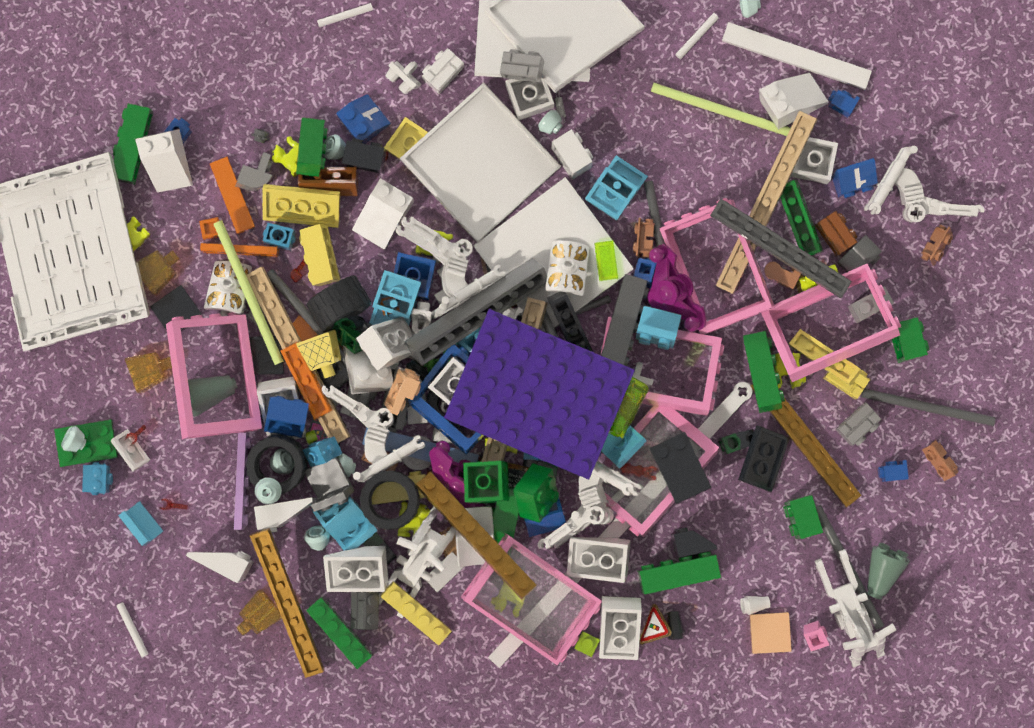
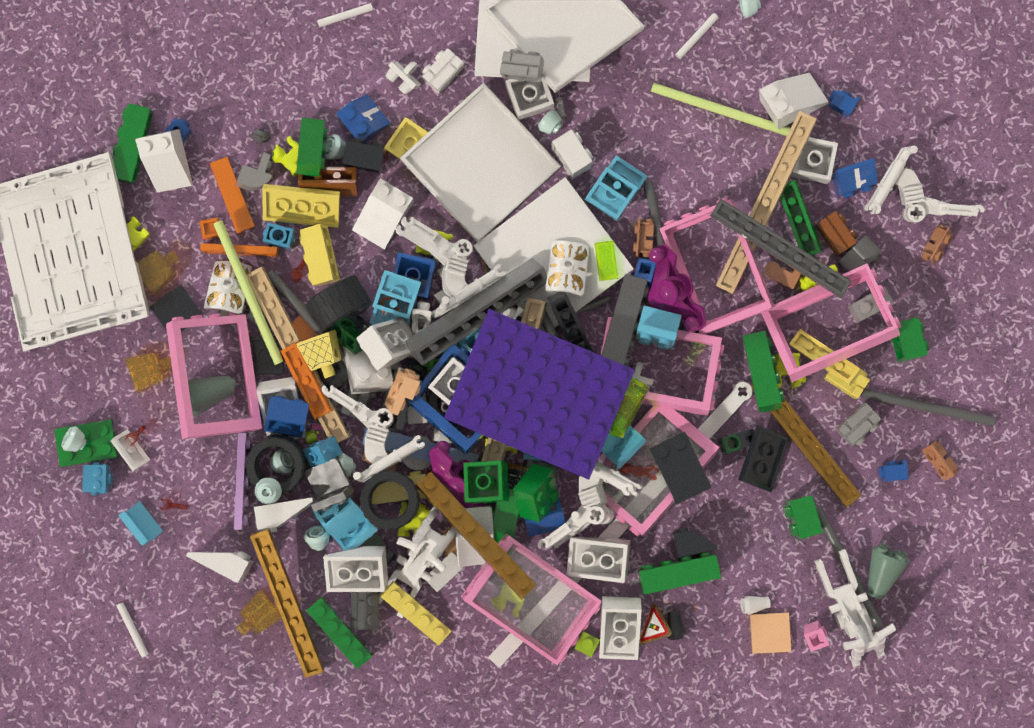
(796, 56): white tile -> none

